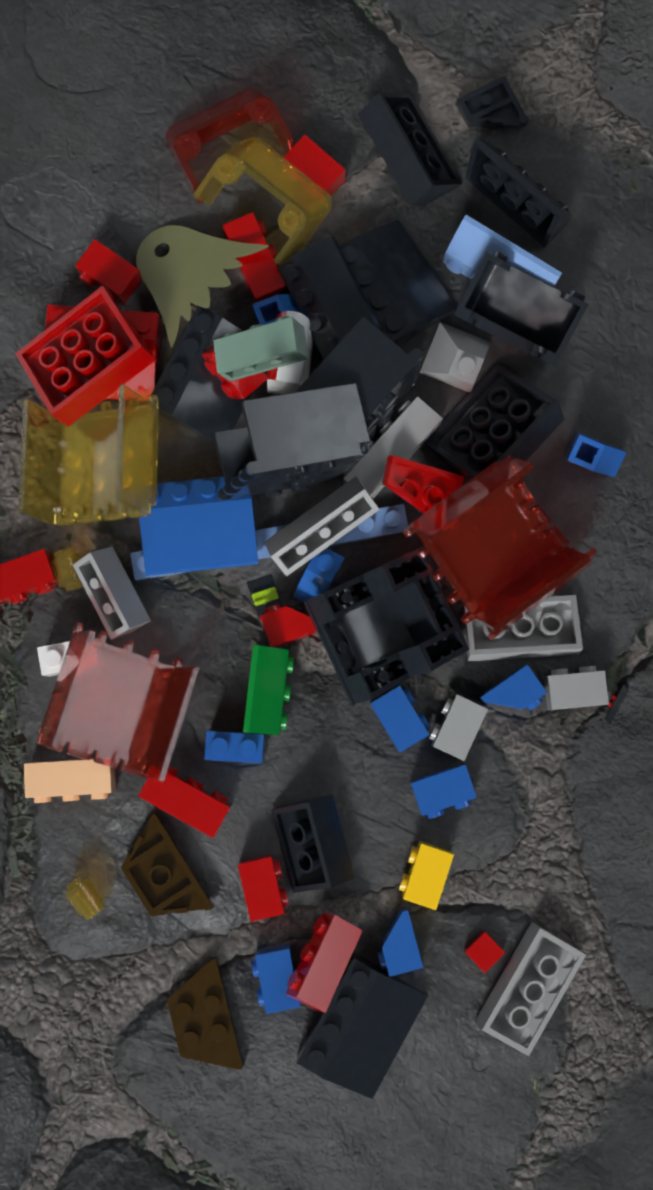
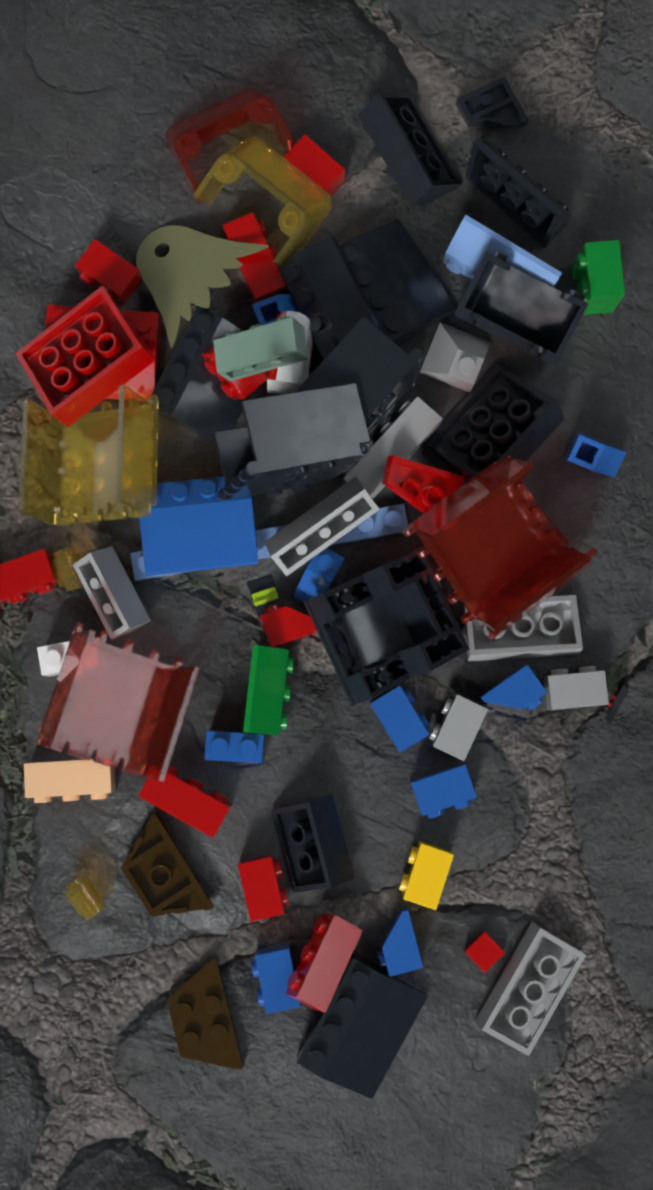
(599, 276): none -> green brick

